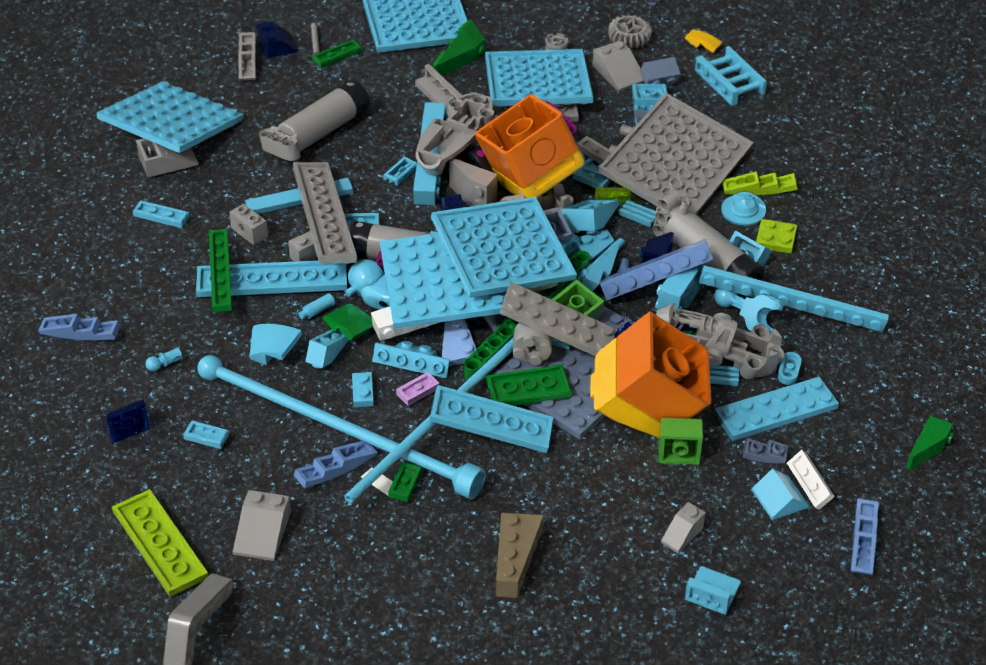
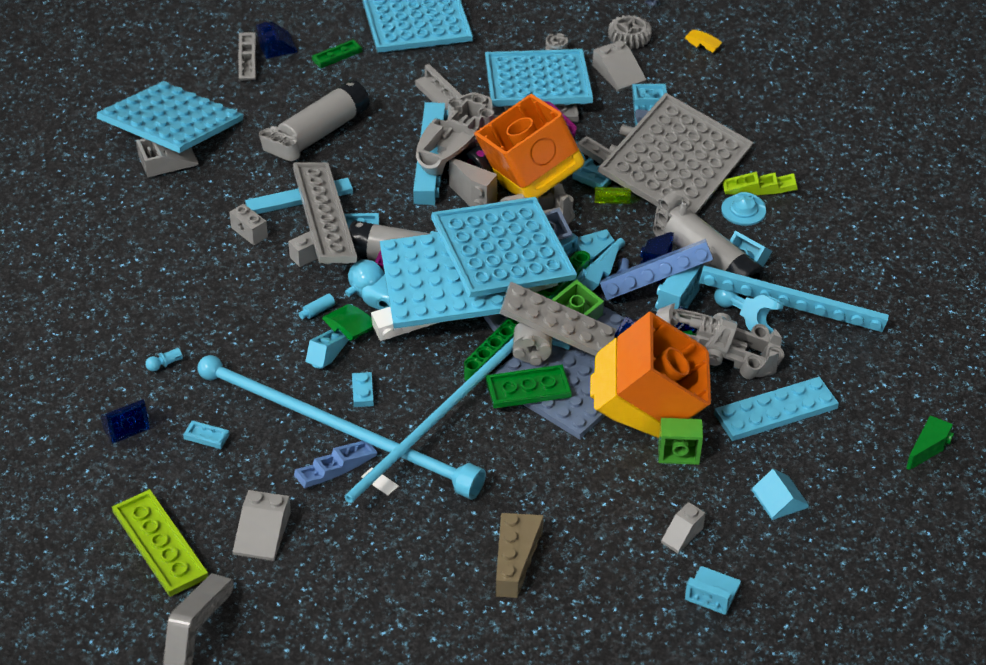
(79, 329): medium blue slope -> none
(161, 214): medium azure tile -> none
(220, 270): green plate -> none
(272, 341): medium azure slope -> none
(277, 278): medium azure plate -> none
(315, 41): light grey bar -> none
(403, 172): medium azure tile -> none
(404, 482): green plate -> none
(412, 358): medium azure bracket -> none
(417, 388): lavender plate -> none
(450, 202): clear blue slope -> none
(457, 342): light blue wing -> none
(462, 50): green wedge -> none
(491, 419): medium azure plate -> none
(589, 215): medium azure slope -> none
(638, 213): medium azure tile -> none
(660, 71): sand blue brick -> none
(719, 375): medium azure tile -> none
(724, 86): medium azure fence -> none
(768, 453): sand blue slope -> none
(776, 235): lime plate -> none
(789, 368): medium azure plate -> none
(810, 479): white plate -> none
(864, 537): medium blue slope -> none

